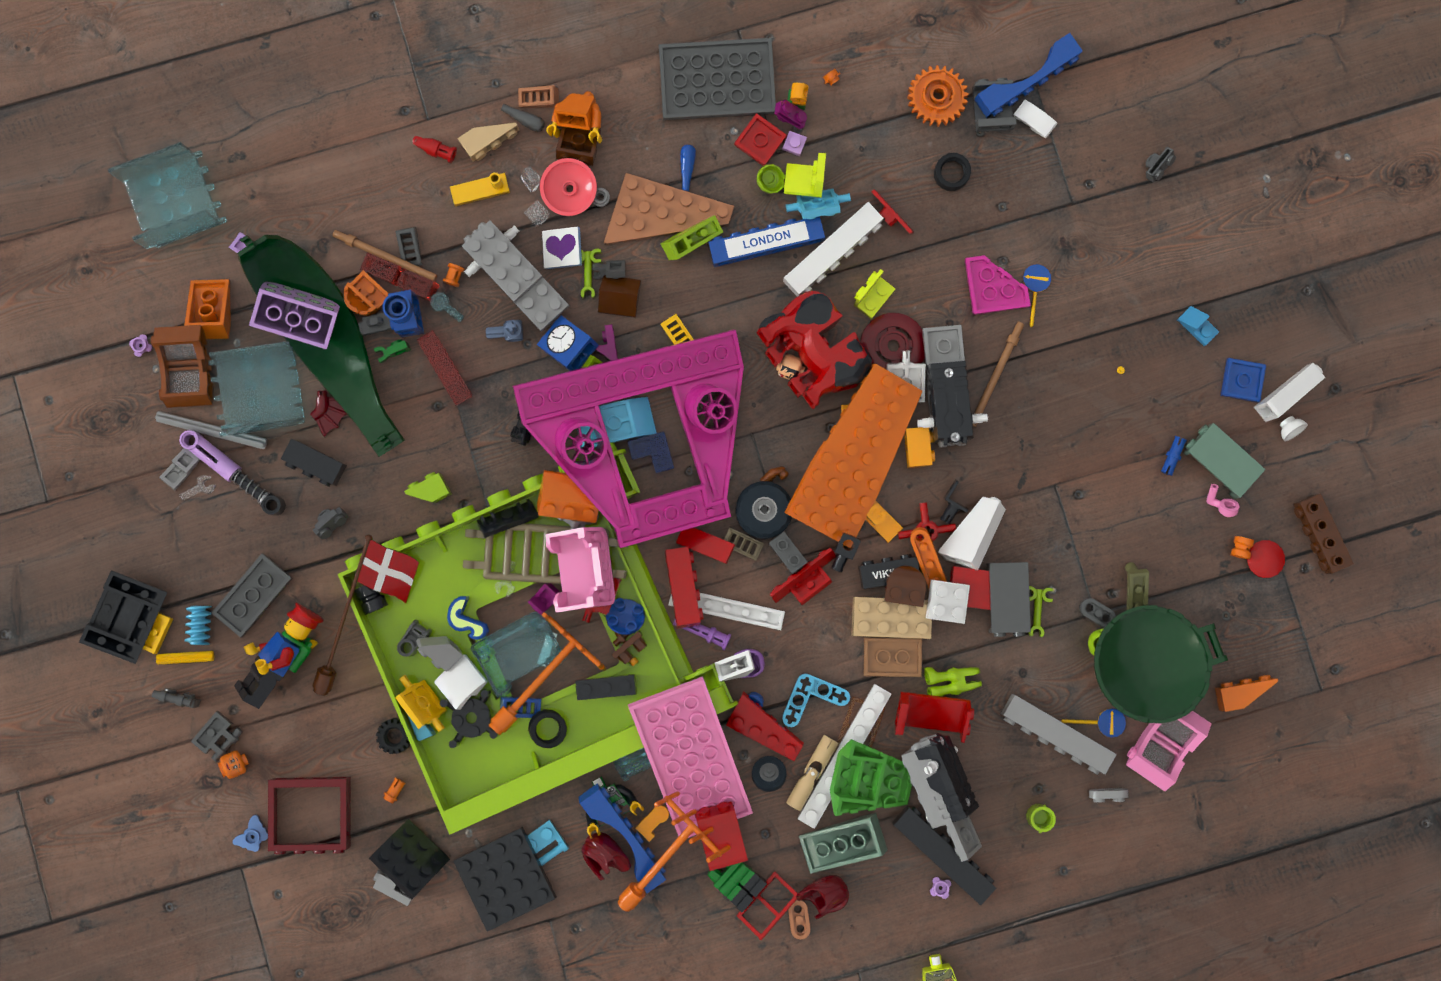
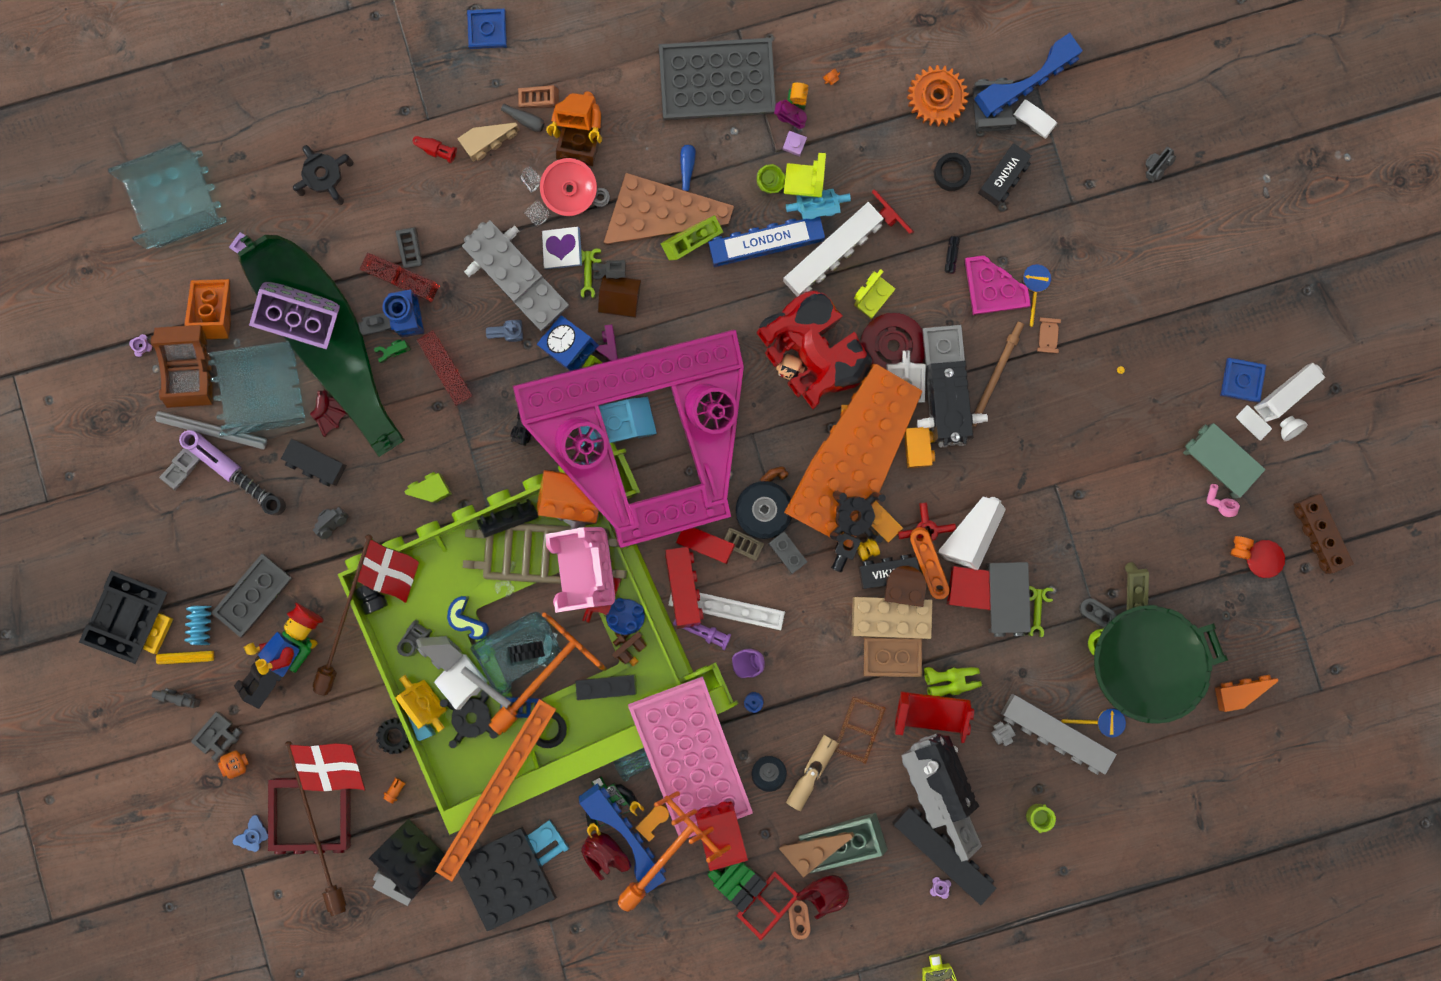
(198, 488): clear bar -> none
(325, 769): none -> flag
(329, 180): none -> black plate
(352, 241): medium nougat bar -> none
(364, 295): orange slope -> none
(440, 302): clear light blue plate -> none
(453, 275): orange bush -> none
(480, 189): yellow piece -> none
(485, 687): none -> light grey bar
(487, 28): none -> blue tile
(495, 790): none -> orange plate
(526, 651): none -> black tyre
(543, 598): magenta bracket -> none
(654, 446): clear blue plate -> none
(668, 331): yellow slope -> none
(735, 666): white slope -> none
(760, 139): red plate -> none
(763, 728): red wing -> none
(807, 581): red bracket -> none
(809, 854): none -> medium nougat wing
(812, 689): medium azure beam -> none
(857, 731): white plate -> none
(864, 520): none -> black plate
(867, 780): bright green wedge -> none
(872, 547): none -> yellow wheel
(947, 601): white plate -> none
(952, 254): none -> black axle
(953, 506): black bracket -> none
(1003, 733): none -> light grey gear
(1005, 175): none -> black brick
(1048, 335): none -> nougat piece
(1116, 794): light grey plate -> none
(1164, 746): bright pink window -> none
(1173, 455): blue pin -> none
(1198, 325): dark azure slope -> none
(1254, 423): none -> white sticker

